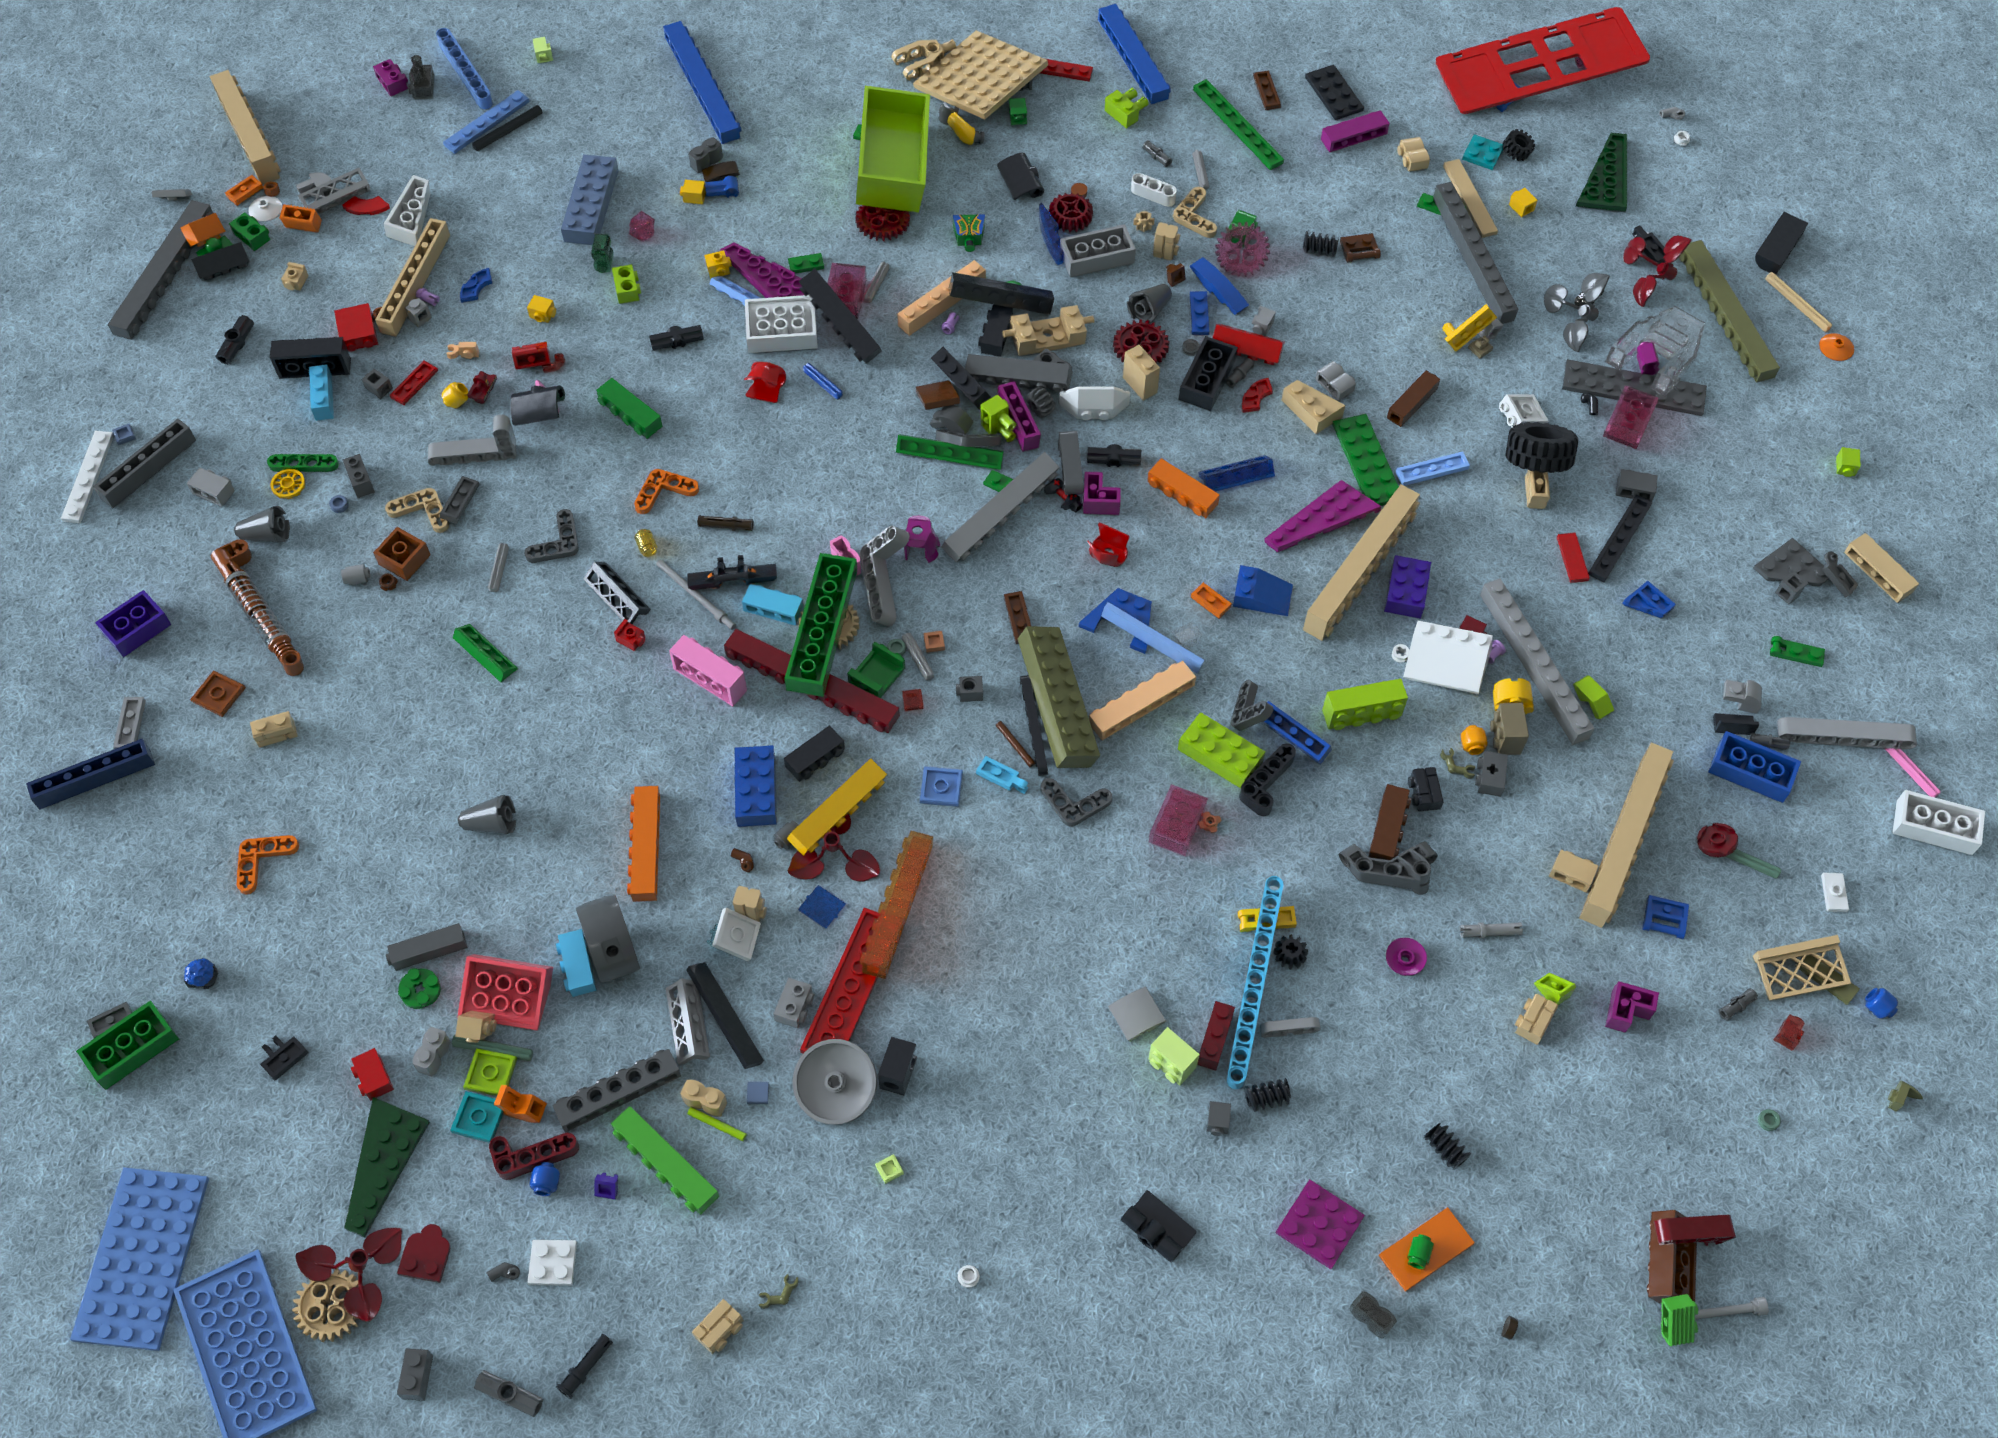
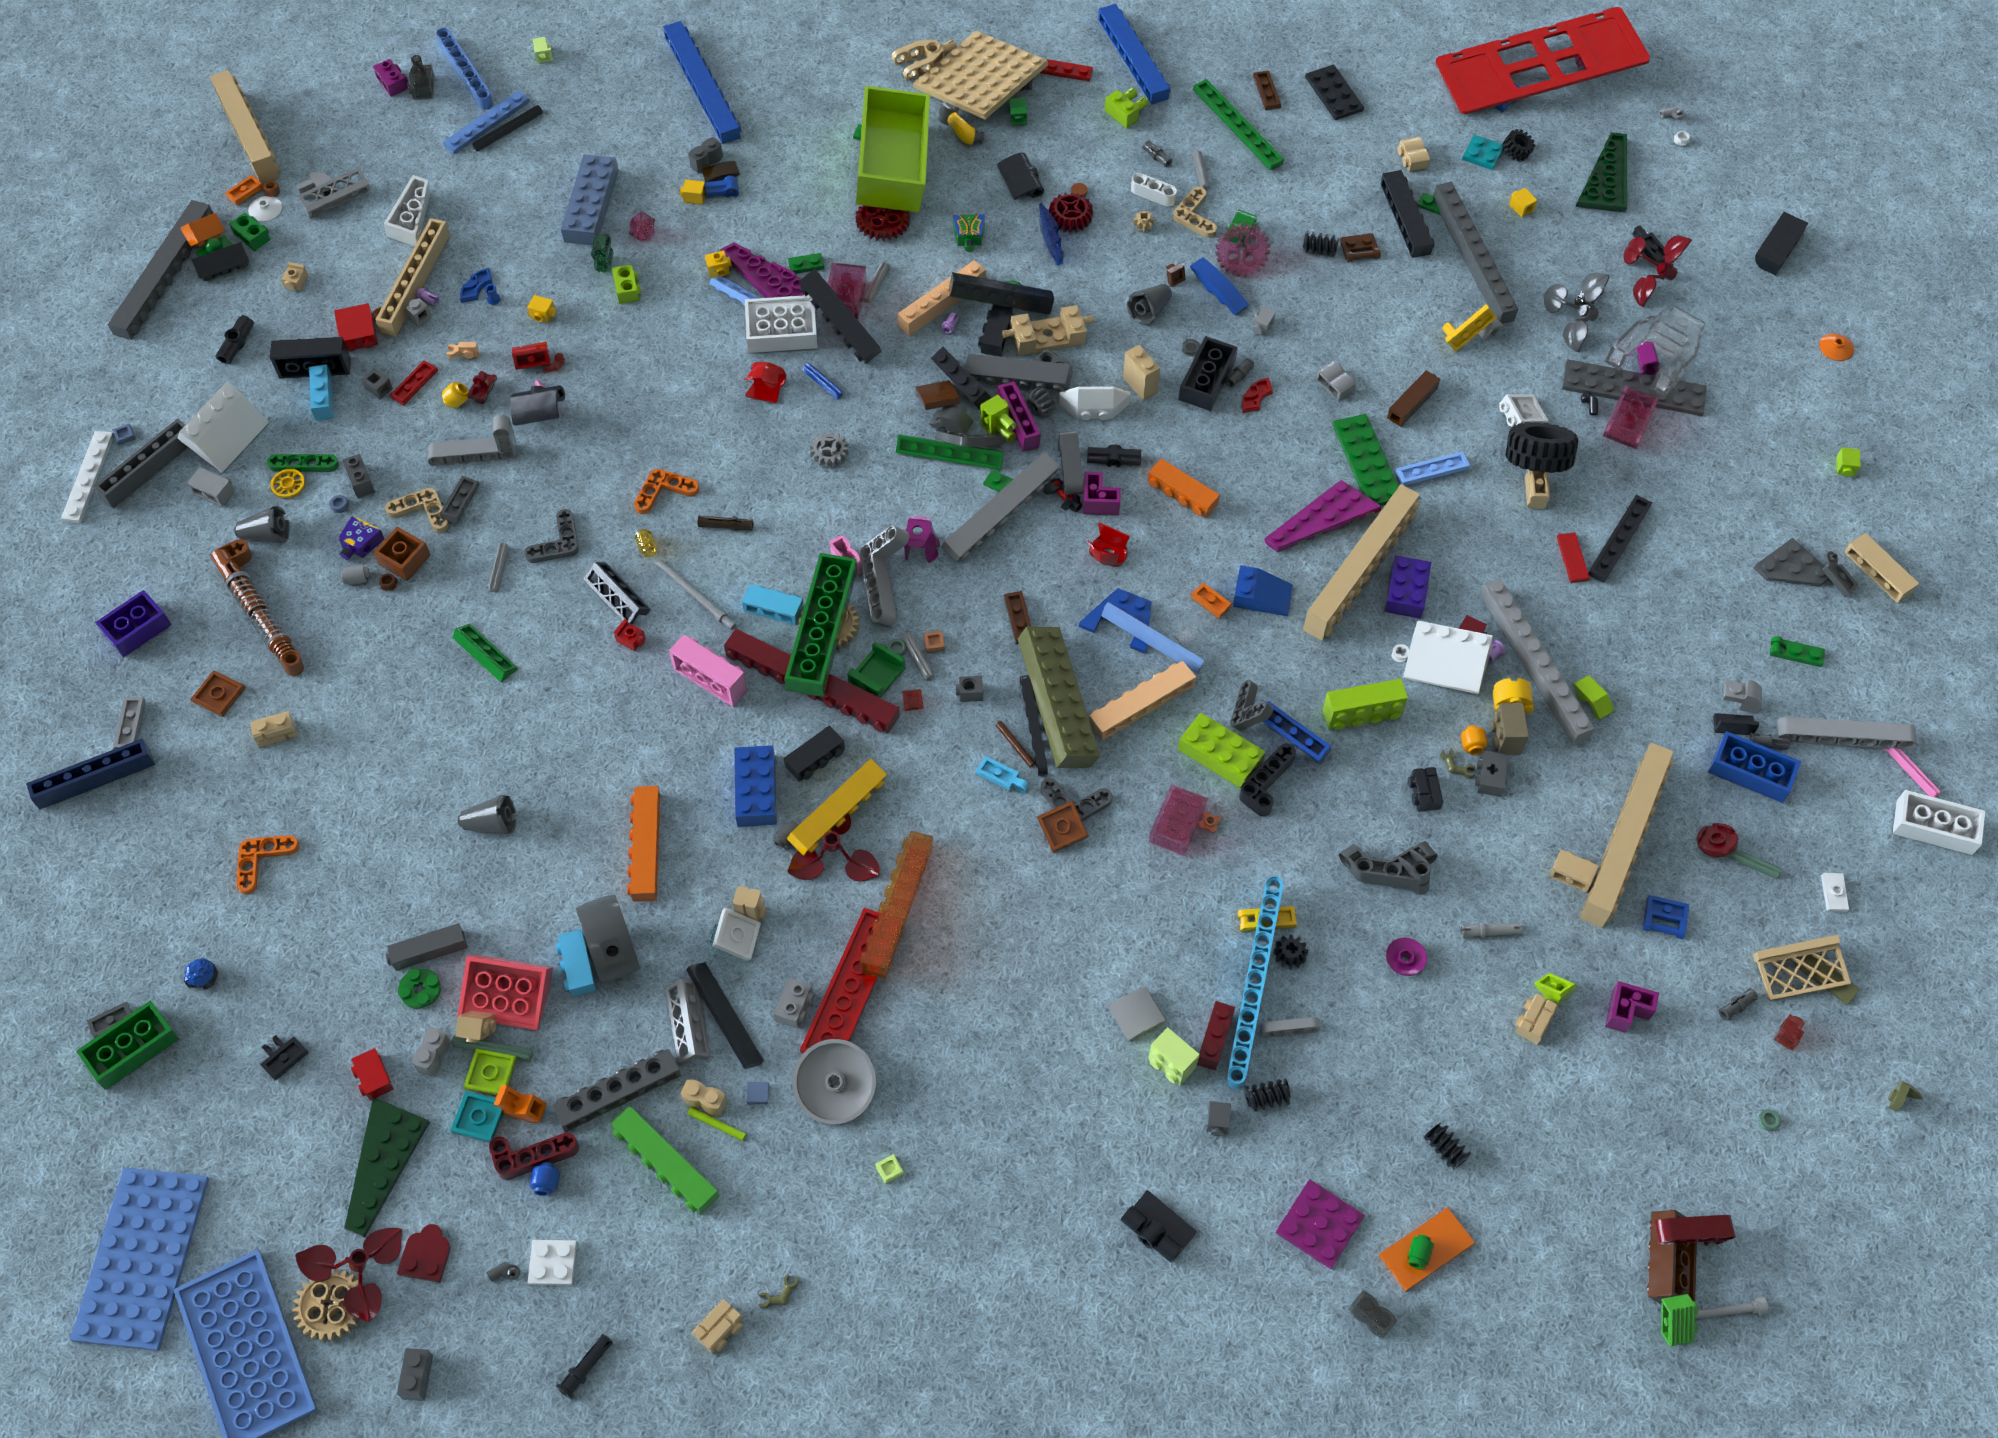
(171, 194): light grey plate -> none
(223, 427): none -> white slope
(300, 218): orange brick -> none
(359, 538): none -> dark purple torso
(366, 206): red tile -> none
(492, 296): none -> blue pin
(496, 1387): dark grey piece -> none
(606, 1186): dark purple tile -> none
(629, 408): green brick -> none
(676, 337): black piece -> none
(721, 574): black piece -> none
(745, 859): reddish brown arm -> none
(822, 906): clear blue piece -> none
(828, 449): none -> light grey gear
(897, 1066): black piece -> none
(941, 786): medium blue tile -> none
(968, 1276): white plate -> none
(1062, 826): none -> dark orange tile
(1097, 250): light grey brick -> none
(1128, 337): dark red gear -> none
(1165, 241): tan brick -> none
(1199, 313): blue plate -> none
(1238, 473): clear blue fence -> none
(1250, 343): red brick -> none
(1312, 406): tan wedge -> none
(1355, 131): magenta brick -> none
(1389, 823): reddish brown brick -> none
(1407, 213): none -> black brick
(1470, 198): tan tile -> none
(1480, 347): dark tan tile -> none
(1510, 1327): dark brown tile -> none
(1636, 483): dark grey brick -> none
(1649, 600): blue wing -> none
(1729, 312): olive brick -> none
(1791, 587): dark grey brick -> none
(1798, 301): tan axle -> none
(1881, 1003): blue head -> none

